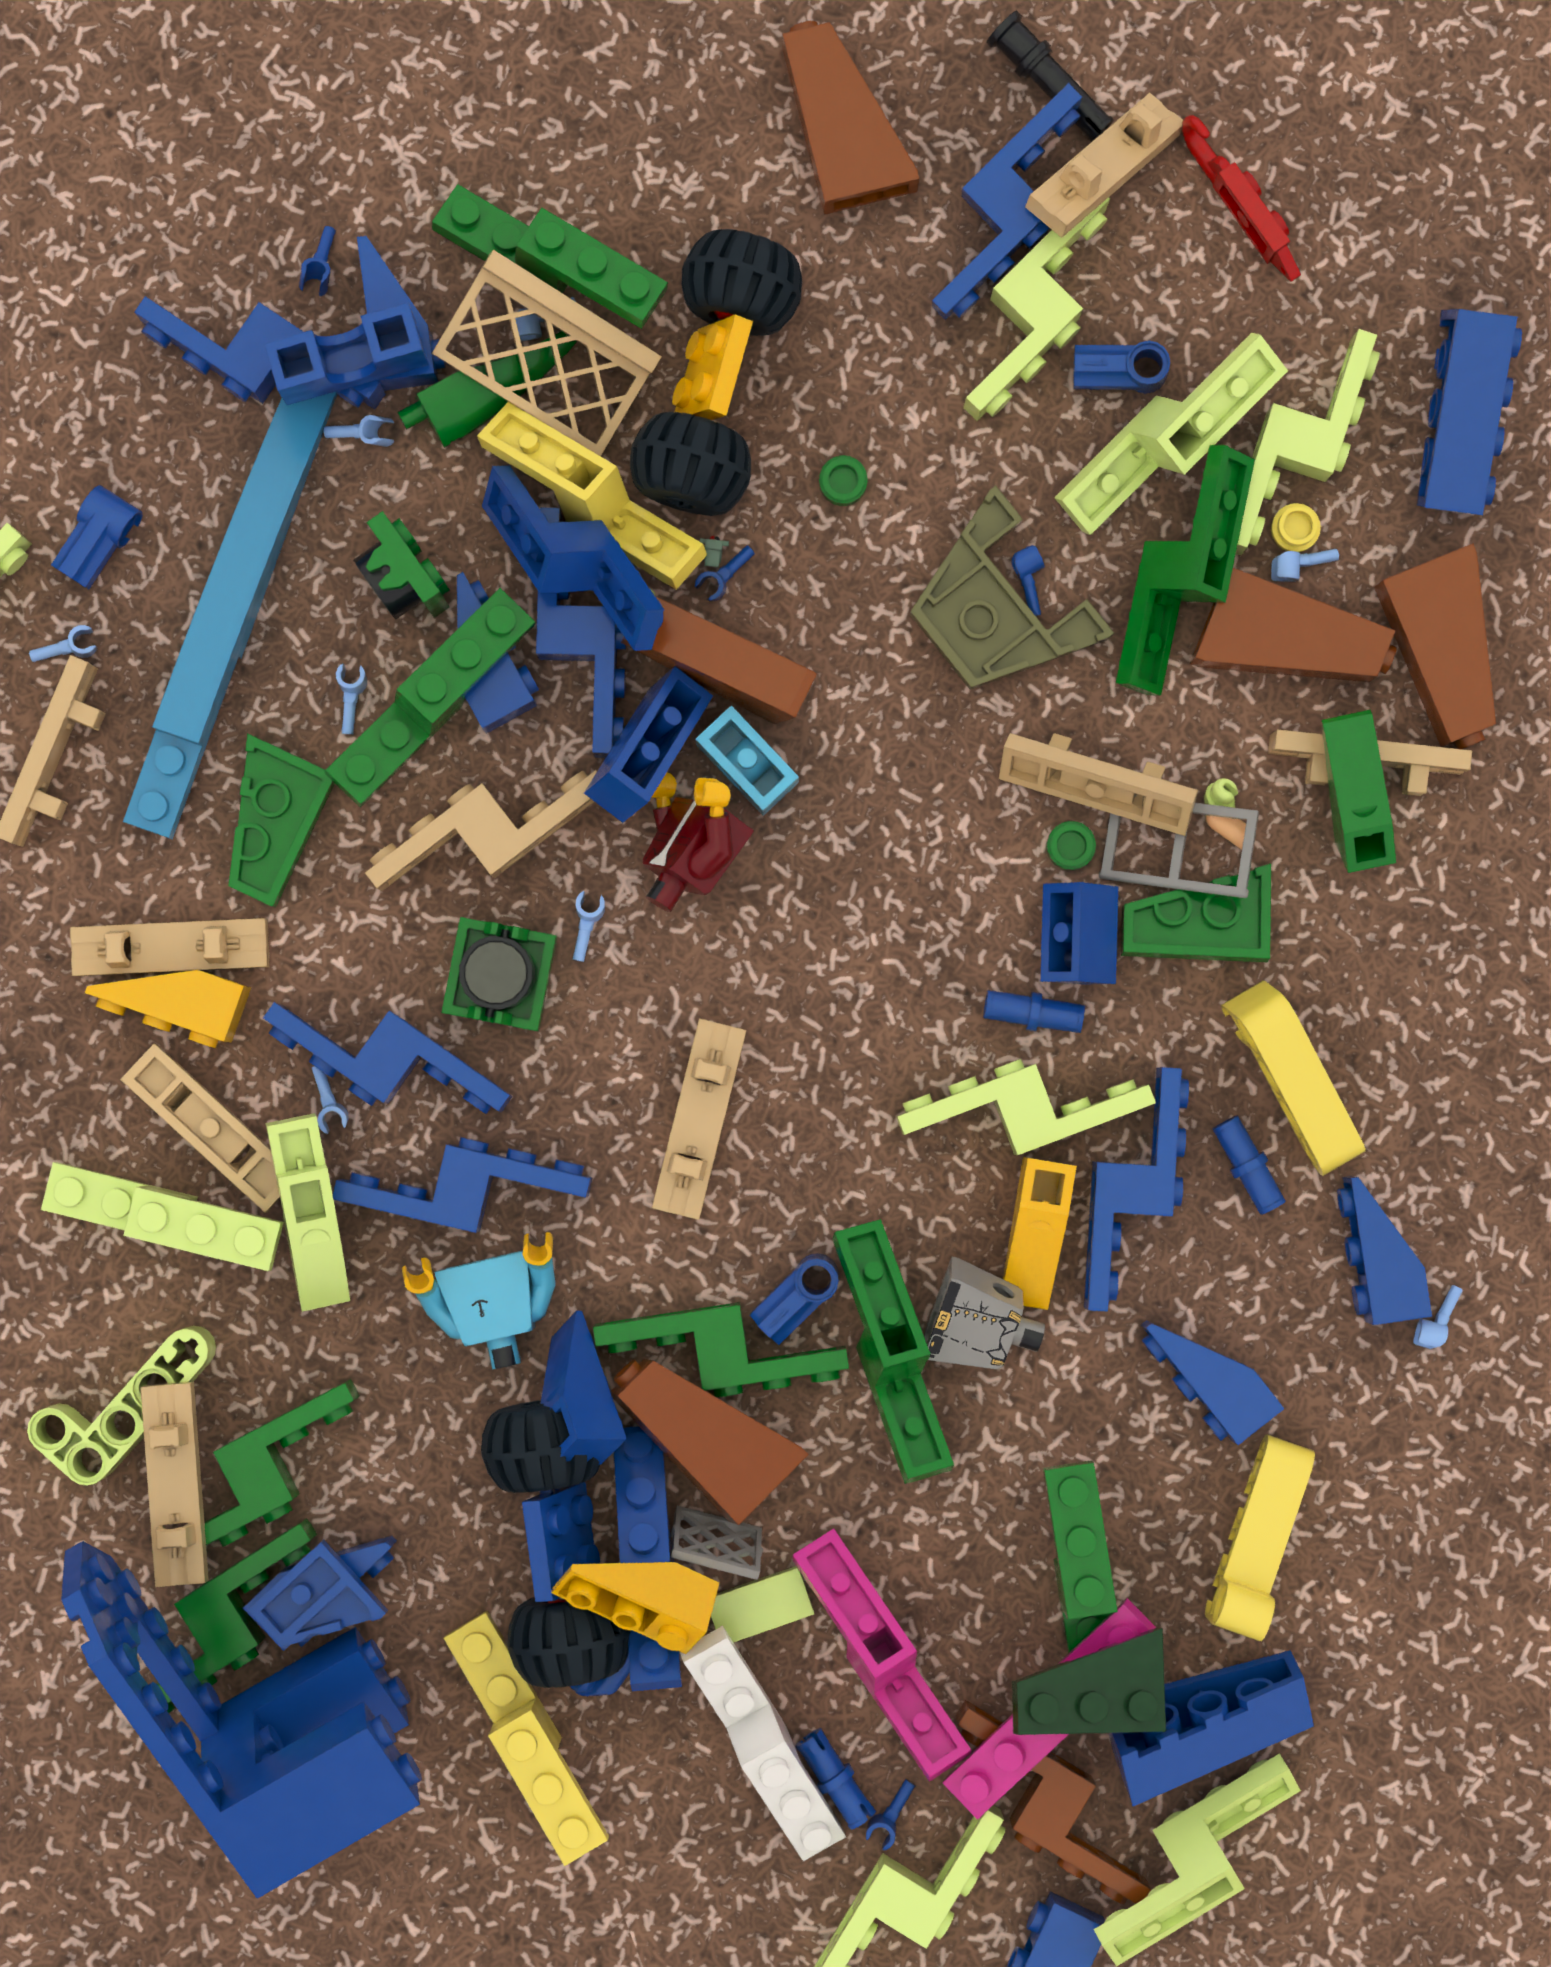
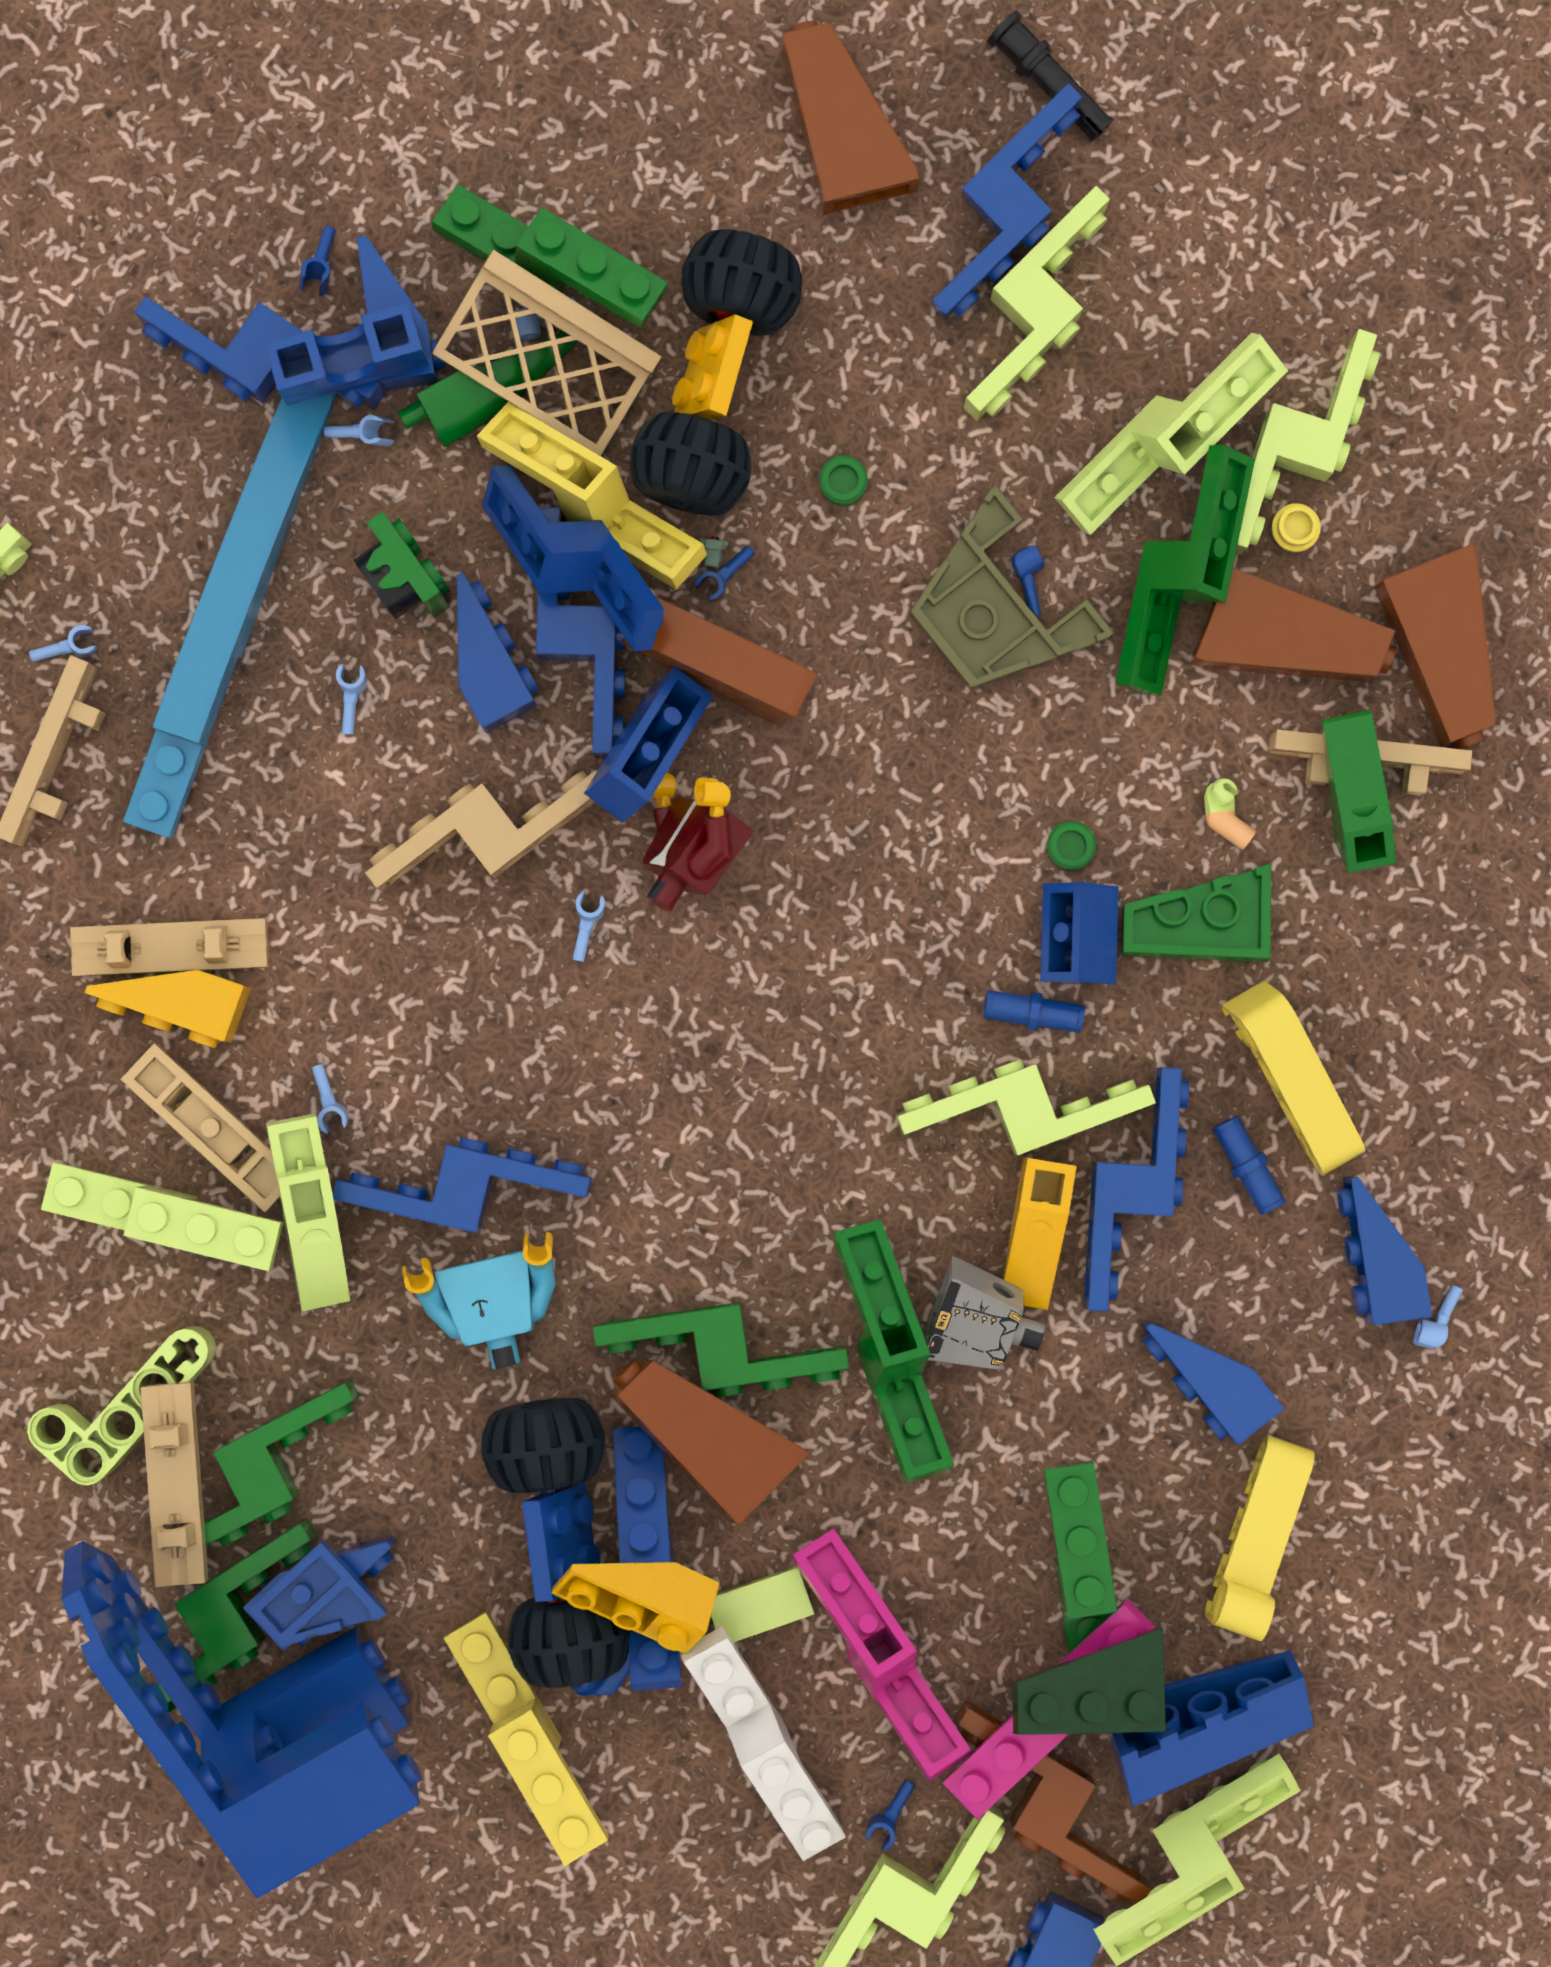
(101, 529): blue piece -> none
(276, 817): green wing -> none
(385, 1059): blue bracket -> none
(430, 697): green bracket -> none
(499, 974): piece -> none
(581, 1392): blue slope -> none
(699, 1119): tan hinge -> none
(699, 1553): light grey window -> none
(747, 760): medium azure brick -> none
(793, 1300): blue piece -> none
(835, 1778): blue pin -> none
(1097, 783): tan hinge -> none
(1104, 165): tan hinge -> none
(1113, 367): blue piece -> none
(1174, 880): light grey window -> none
(1242, 197): red plate -> none
(1287, 565): light blue hand -> none
(1468, 410): blue wedge -> none

